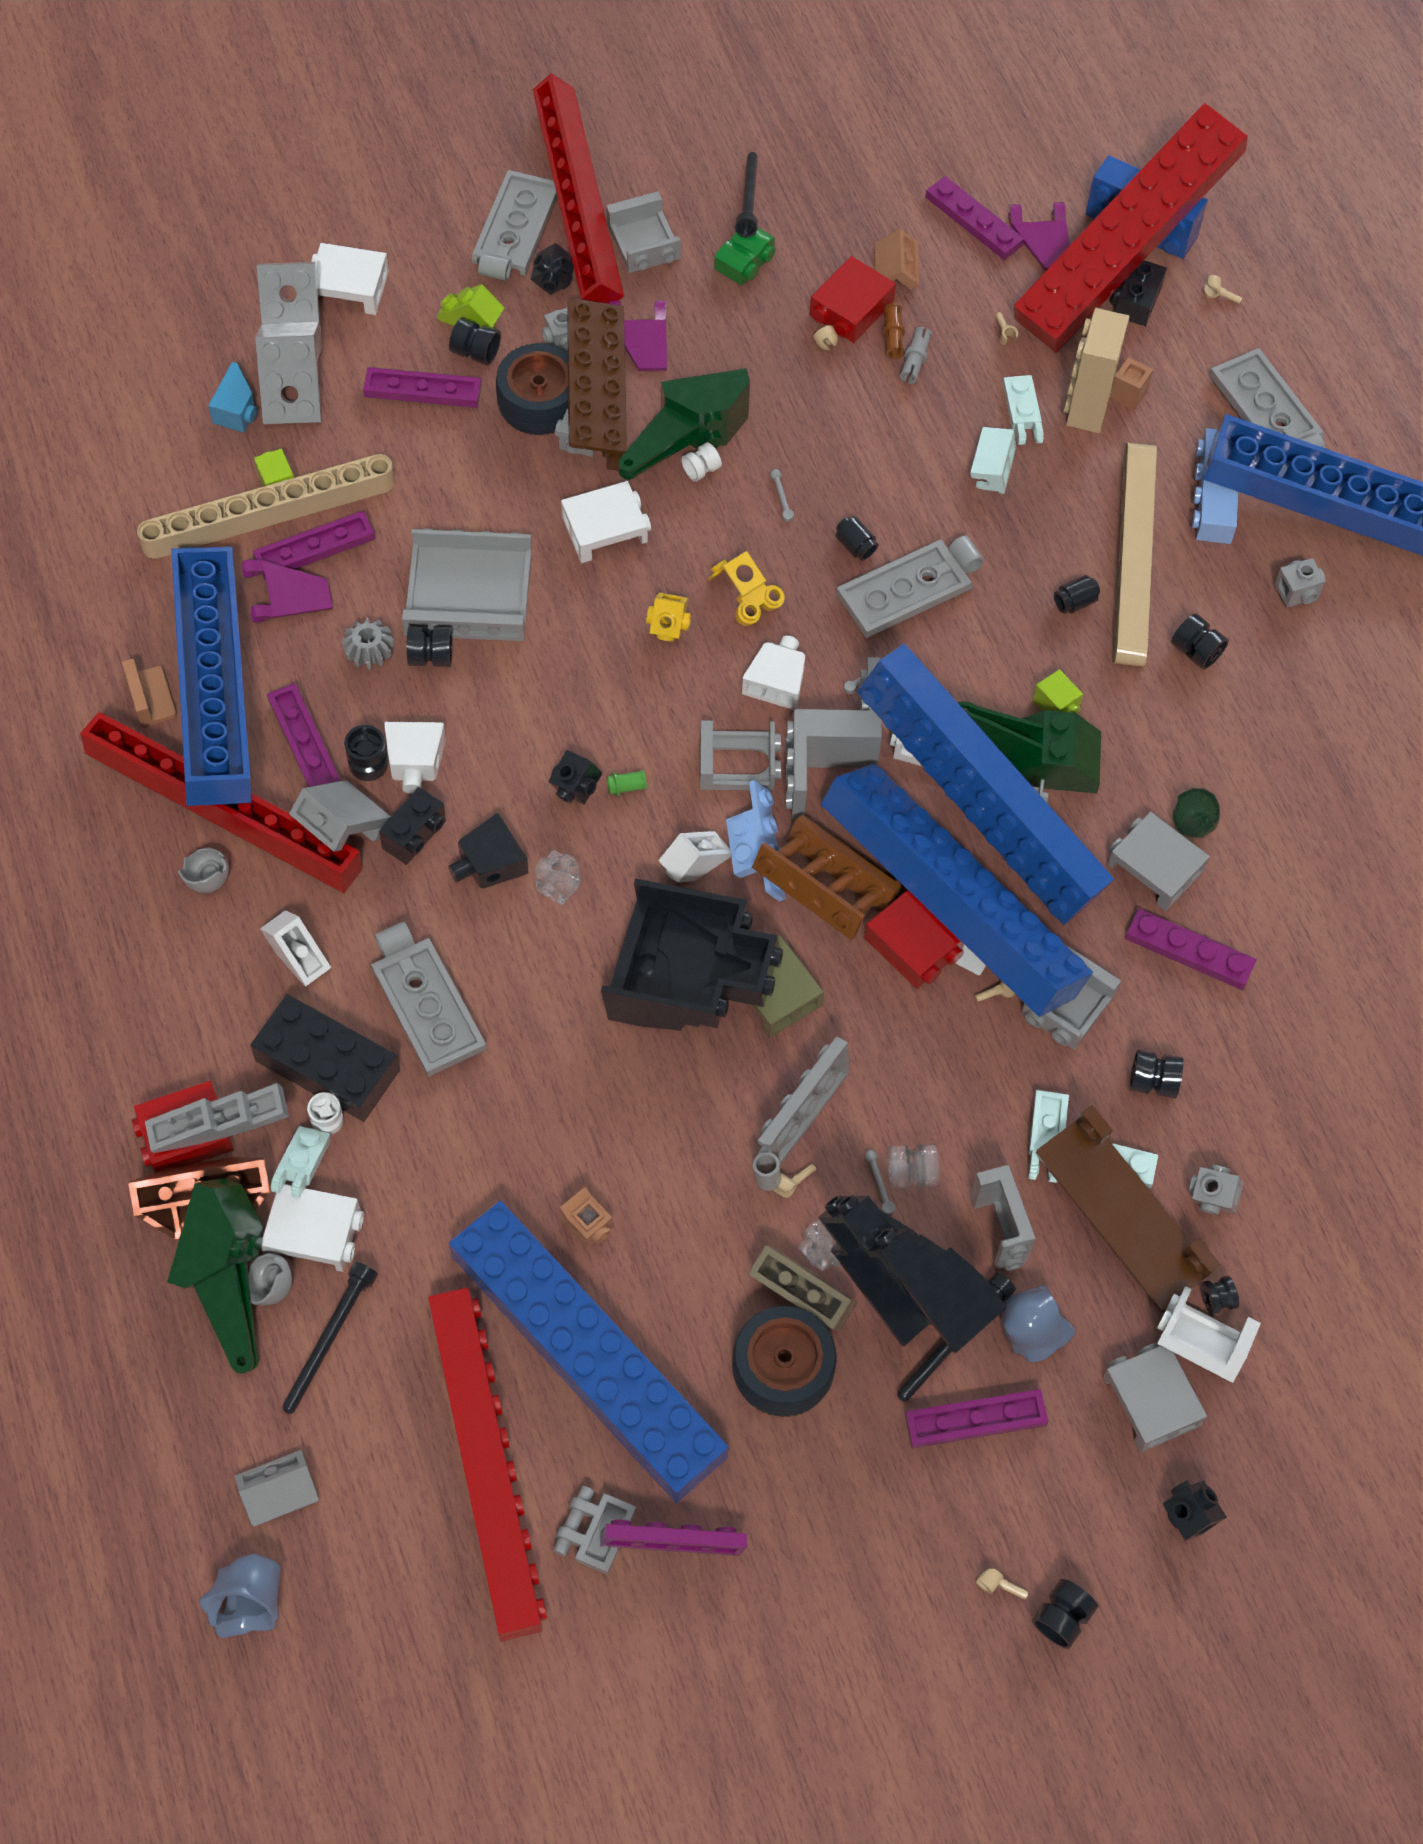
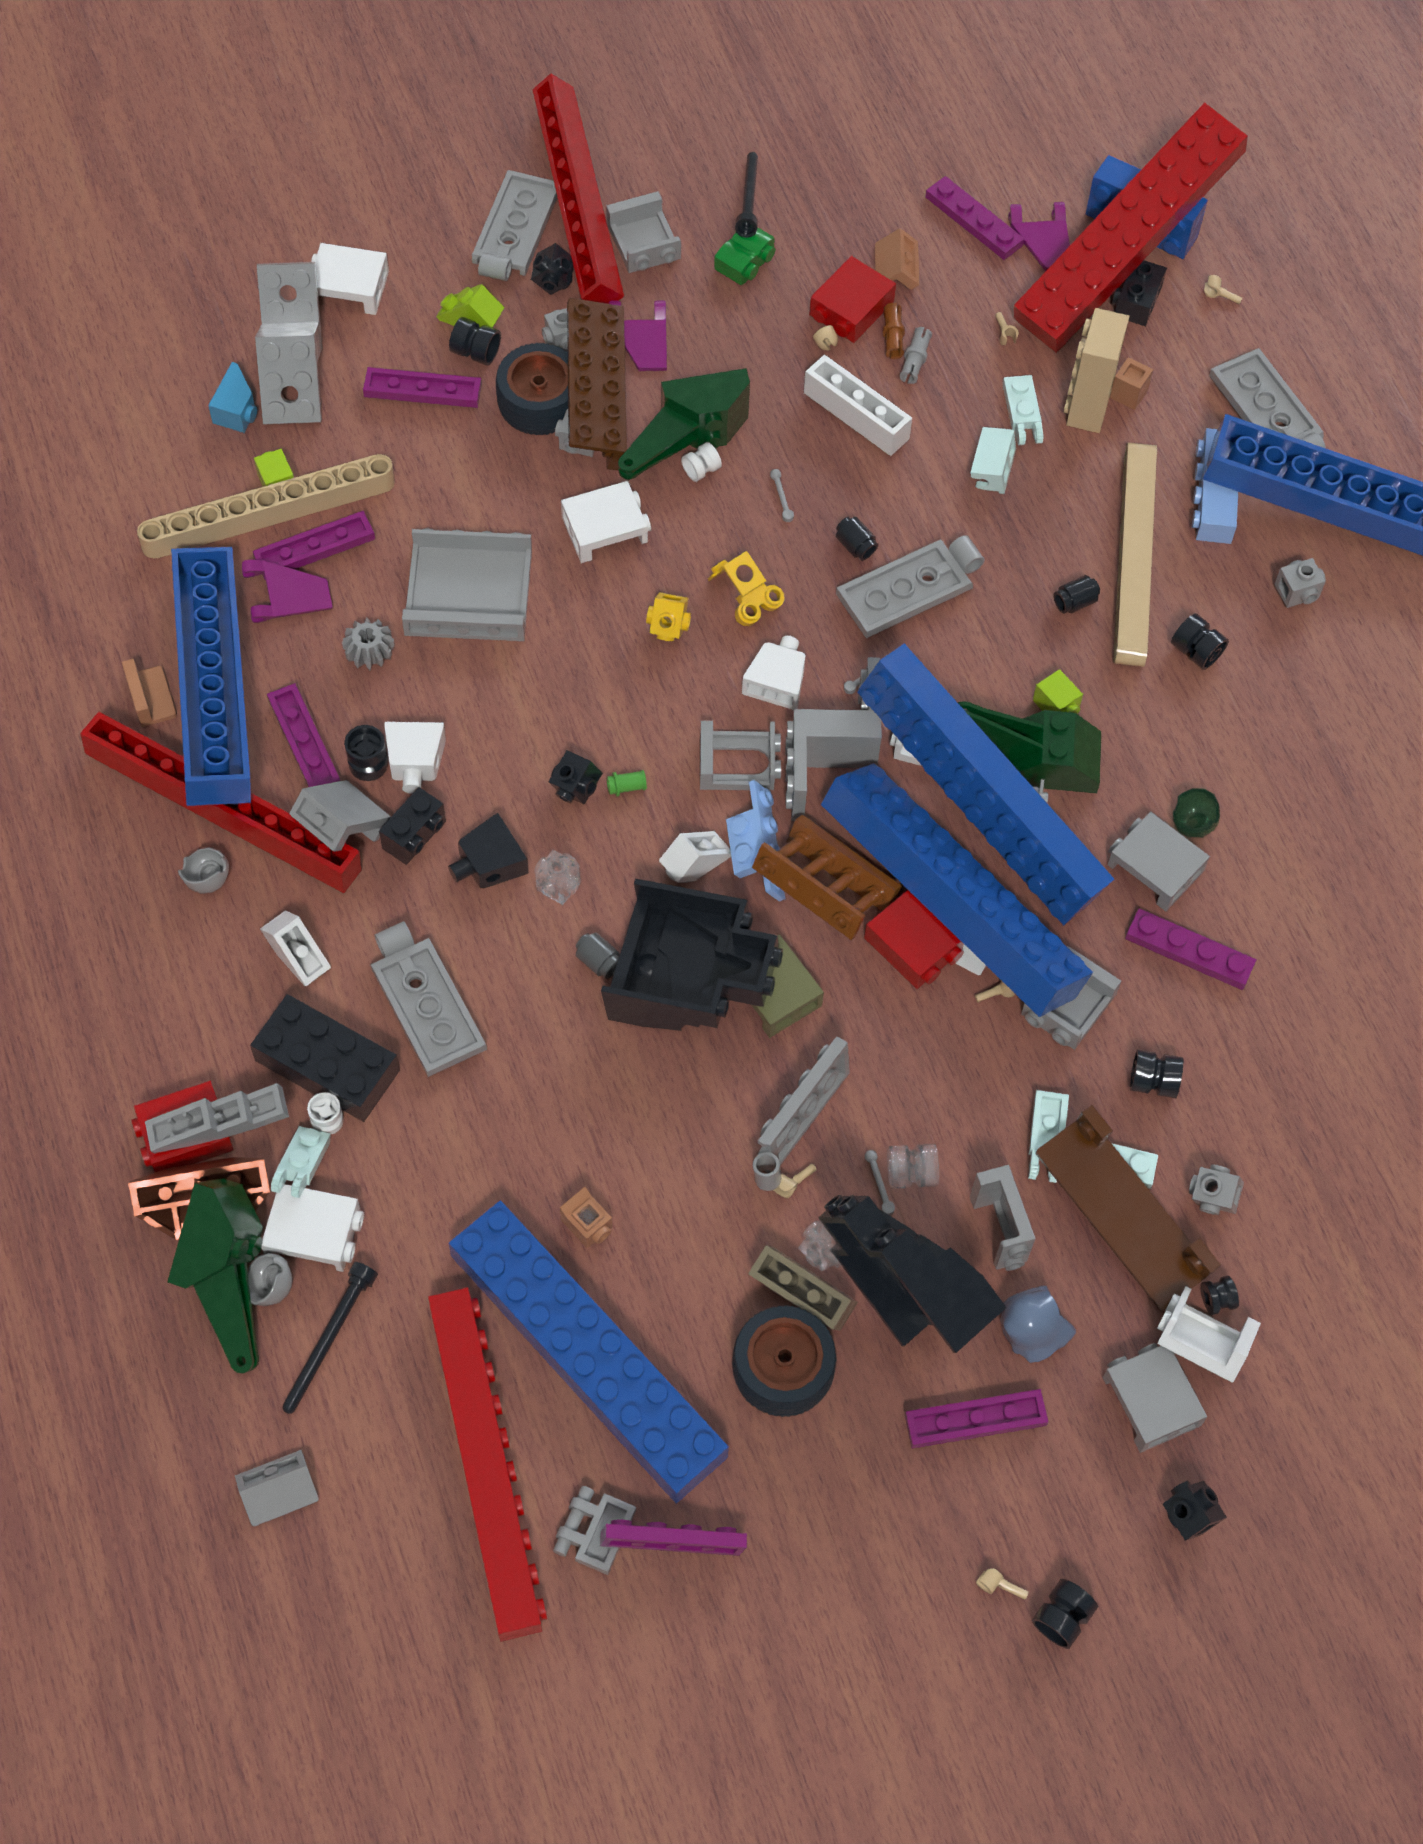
(251, 1596): sand blue piece -> none
(429, 646): black wheel -> none
(597, 954): none -> dark grey brick
(857, 405): none -> white brick
(1004, 1289): black piece -> none

